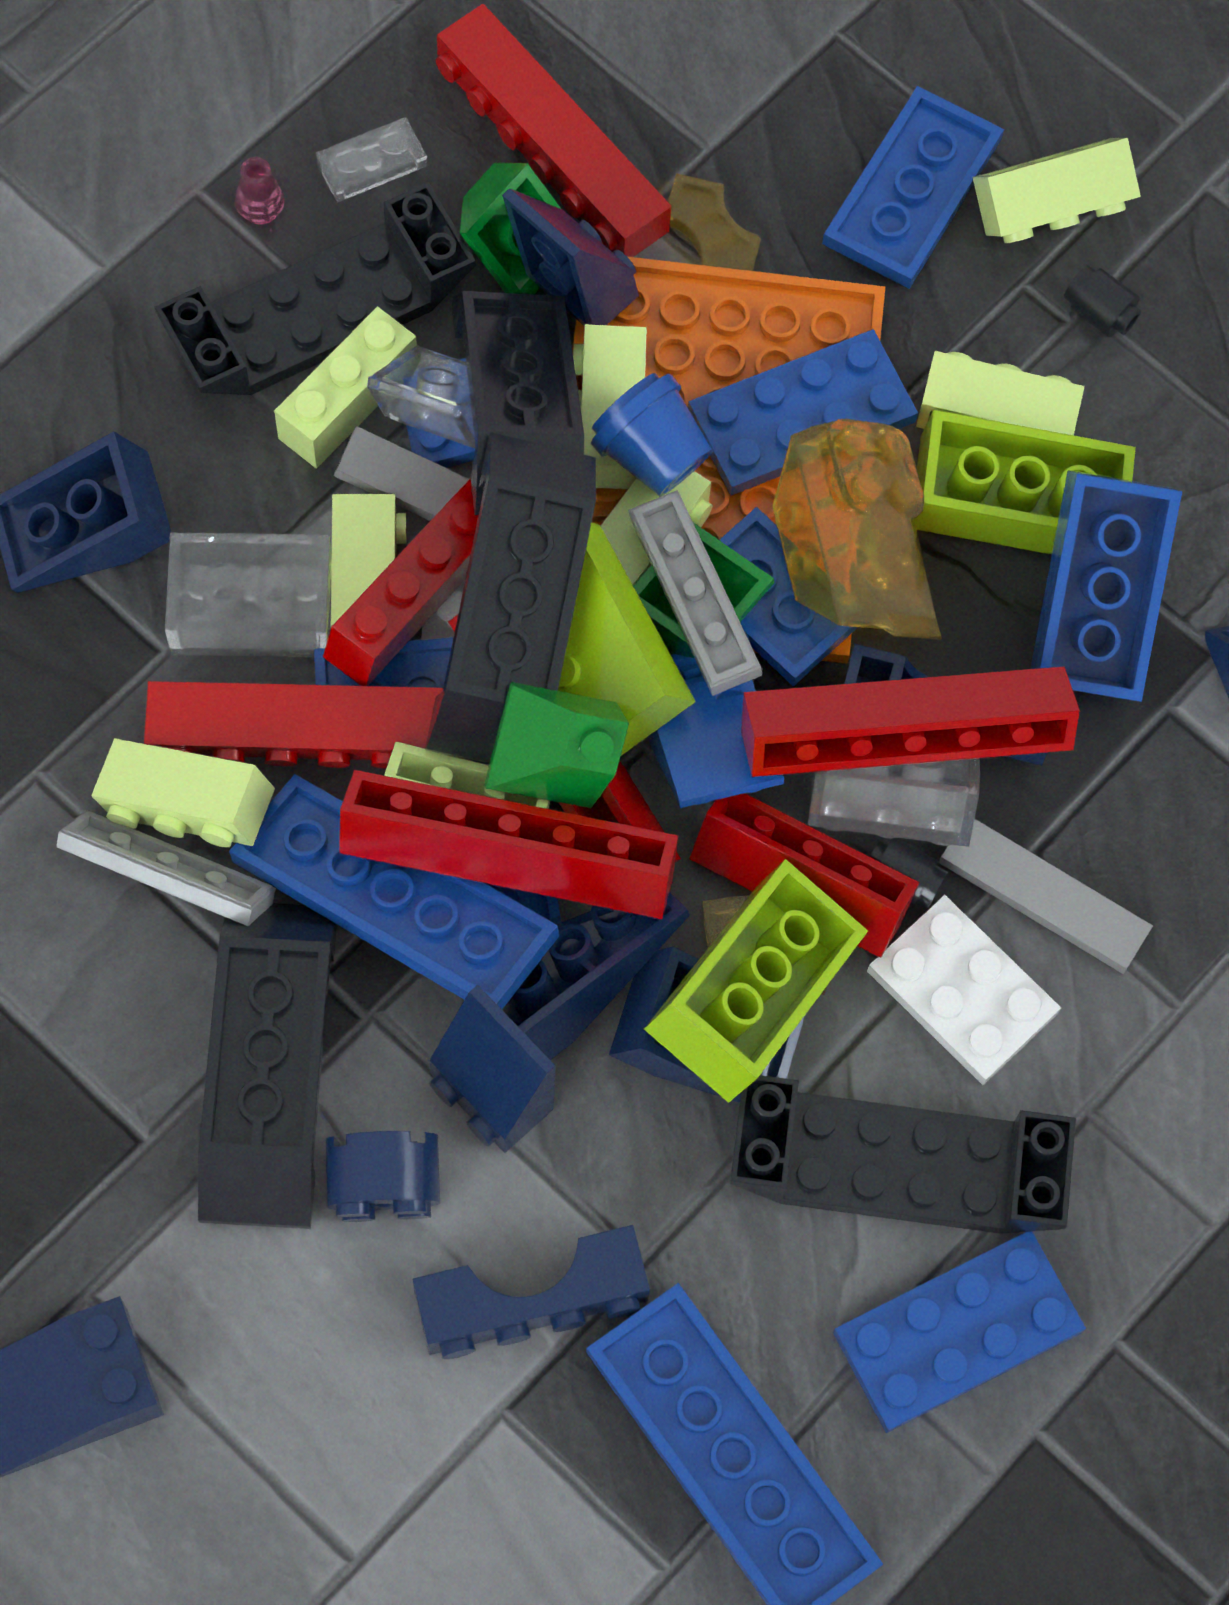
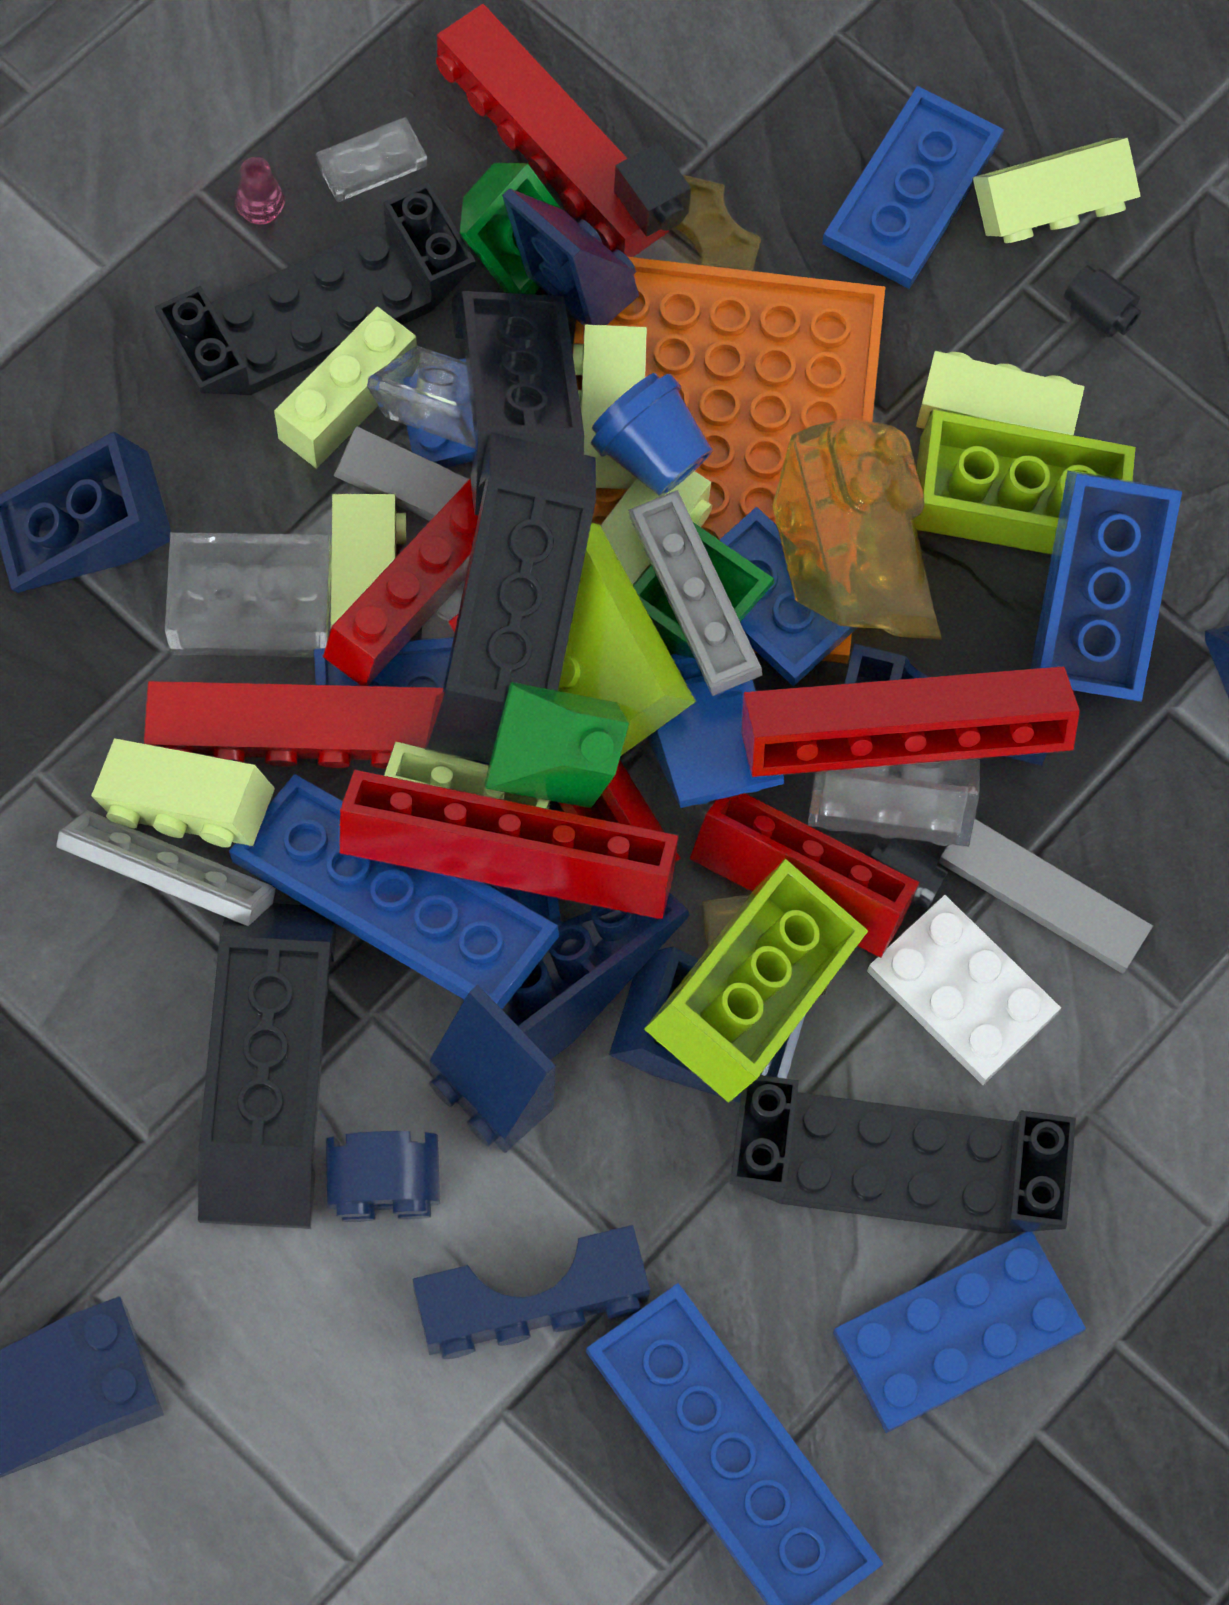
(652, 190): none -> black brick
(755, 417): blue plate -> none

